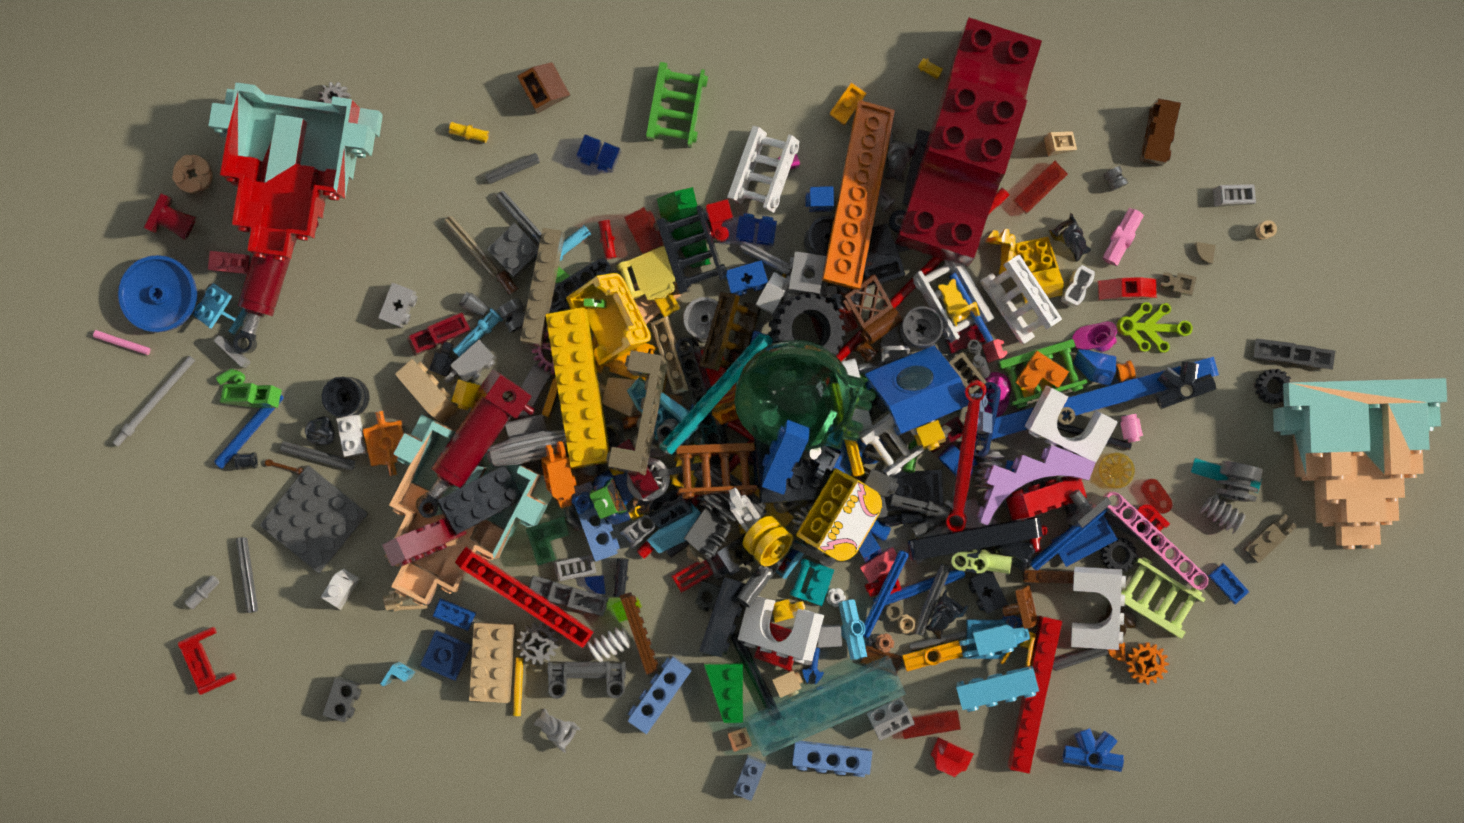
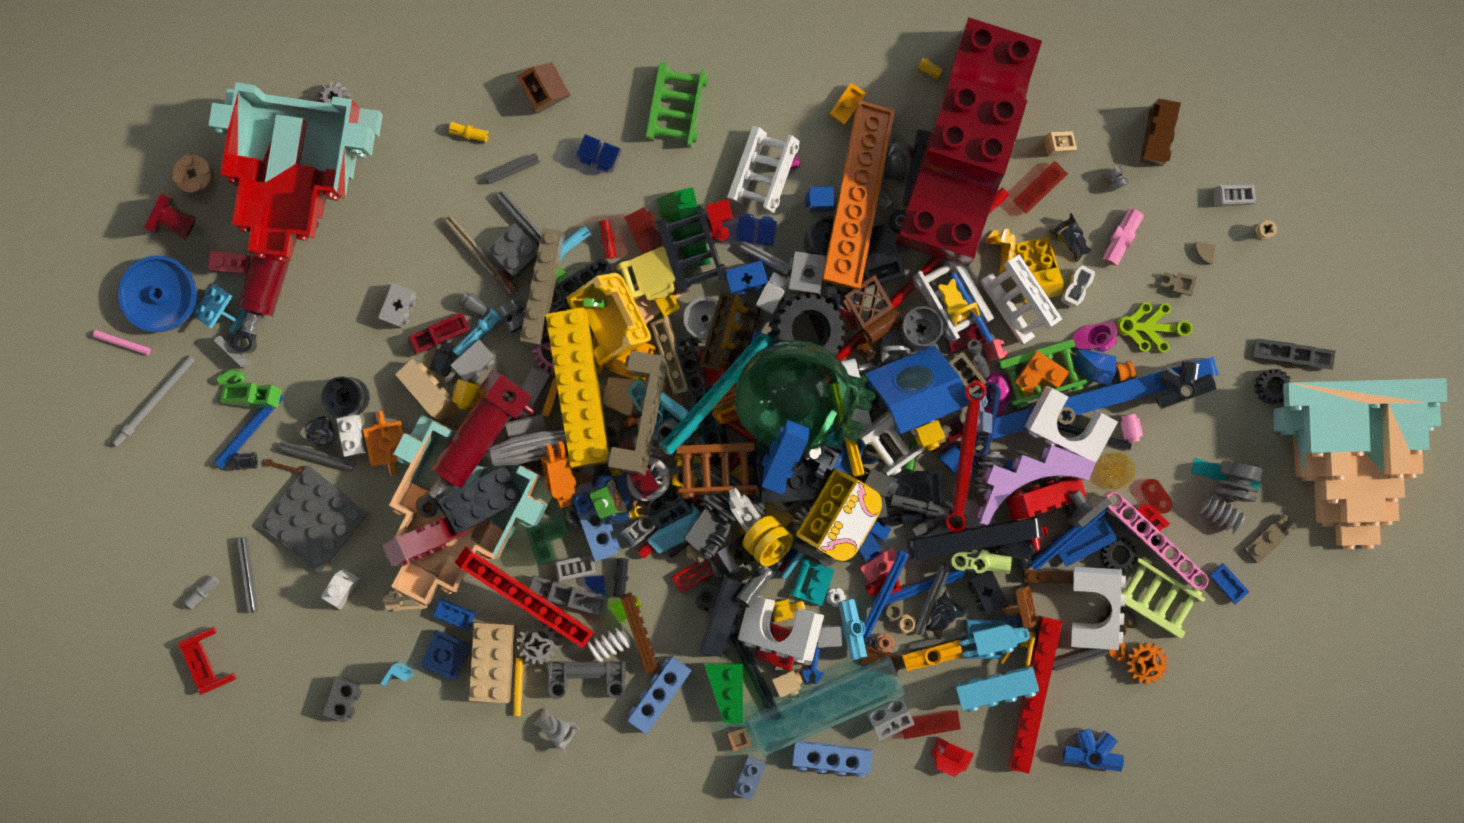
(1127, 288): red slope -> none

